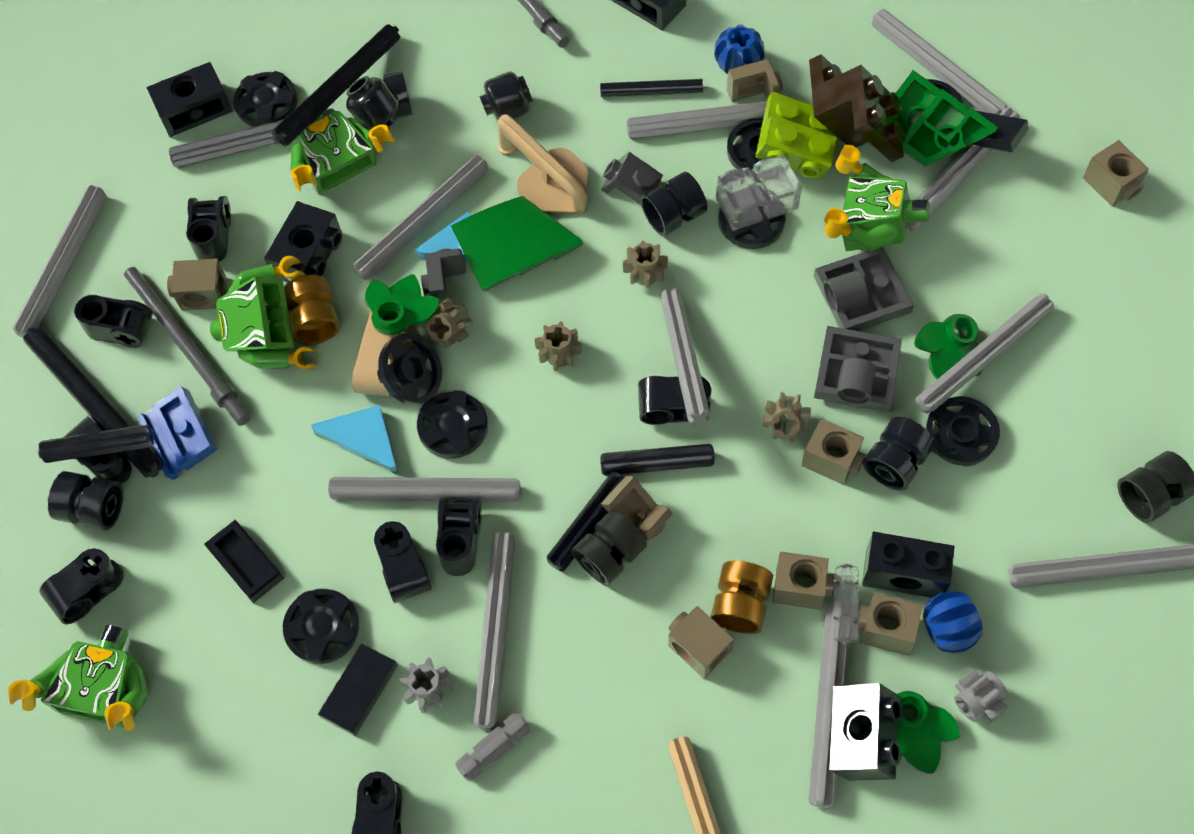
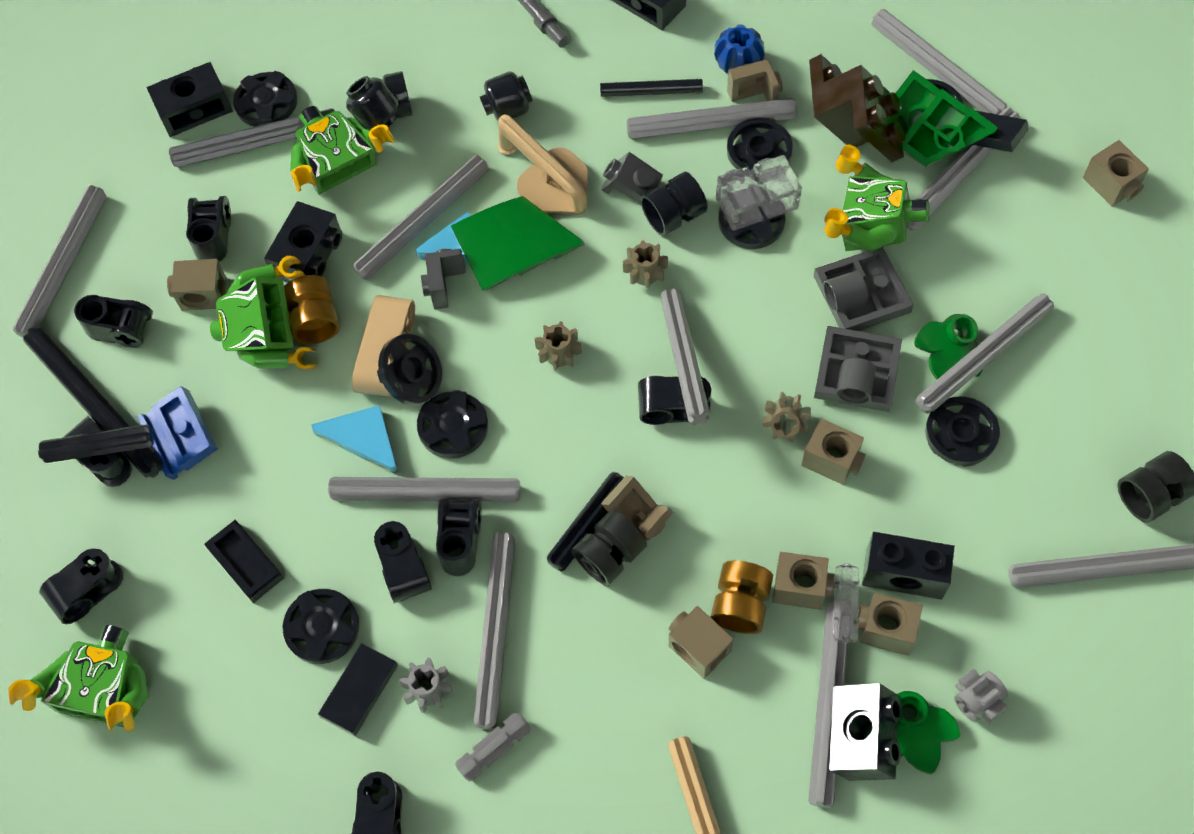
(79, 499): black wheel -> none
(221, 390): dark grey bar -> none
(335, 85): black axle -> none
(401, 302): green plate -> none
(448, 323): dark tan gear -> none
(657, 459): black axle -> none
(796, 134): lime plate -> none
(898, 452): black wheel -> none
(952, 621): blue piece -> none

